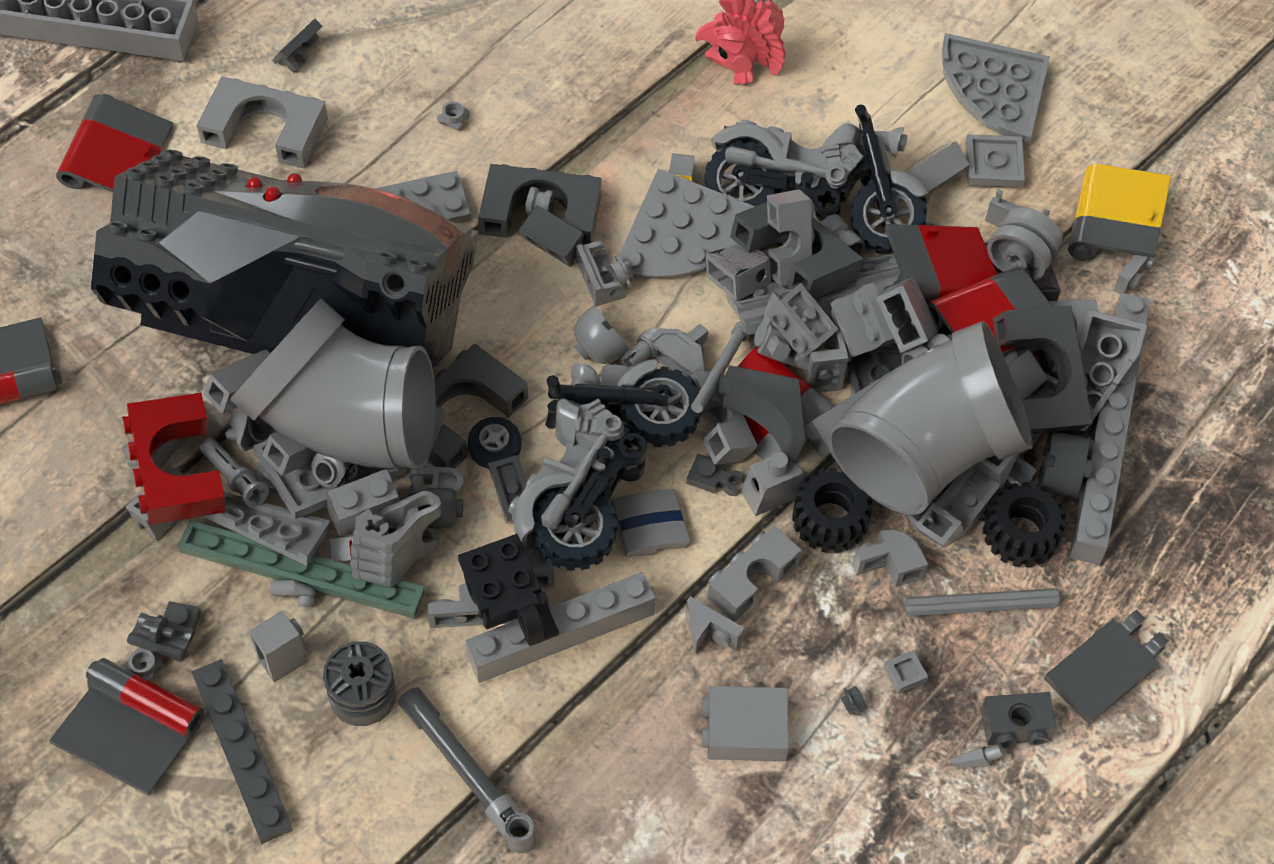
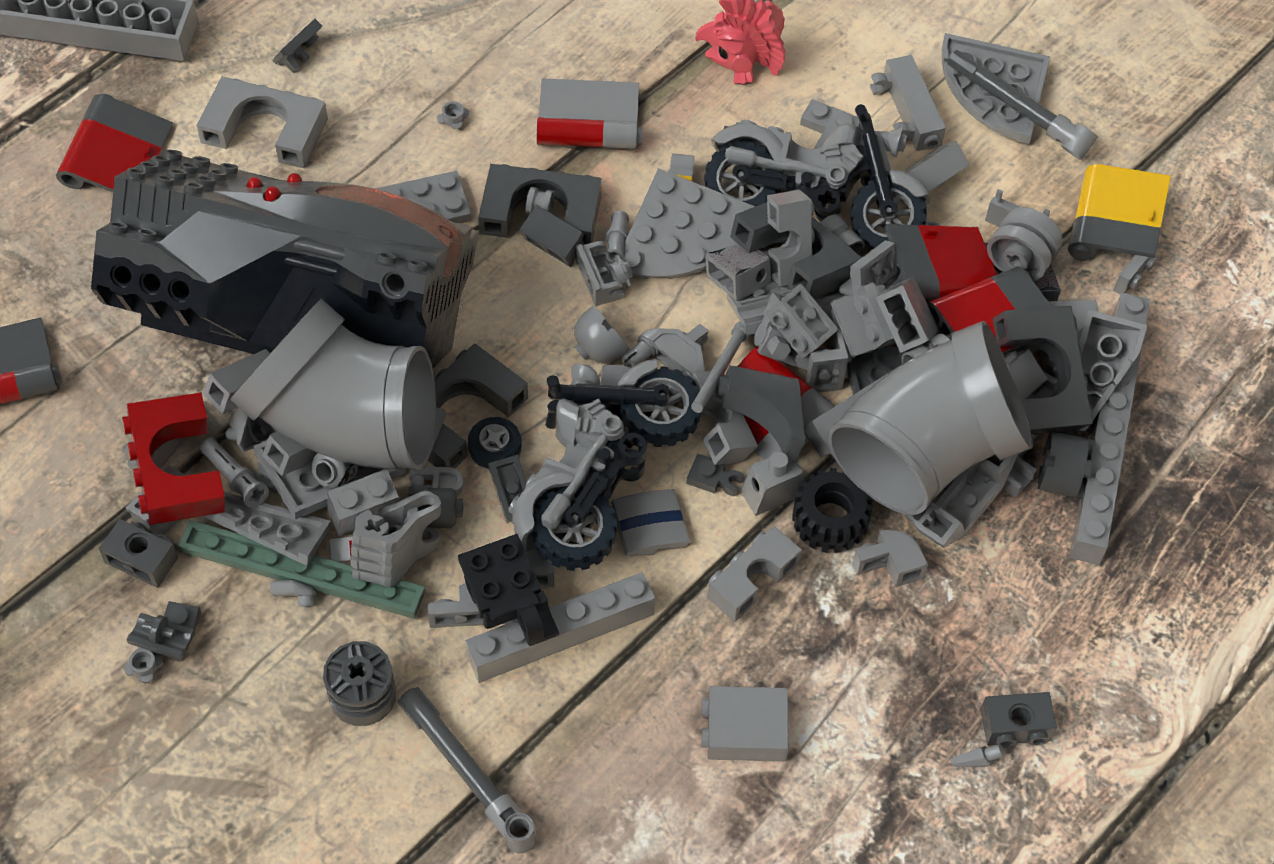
(128, 726): dark grey door -> none
(150, 565): none -> dark grey brick
(242, 751): dark grey plate -> none
(279, 645): light grey brick -> none
(588, 114): none -> light grey door
(617, 235): none -> light grey pin
(707, 622): light grey slope -> none
(825, 119): none -> light grey plate
(853, 701): dark grey plate -> none
(875, 267): none -> light grey bracket
(905, 671): light grey plate -> none
(912, 101): none -> light grey brick
(982, 602): light grey axle -> none
(995, 160): light grey plate -> none
(1030, 504): black tyre -> none
(1074, 138): none -> dark grey piece
(1105, 667): dark grey tile -> none

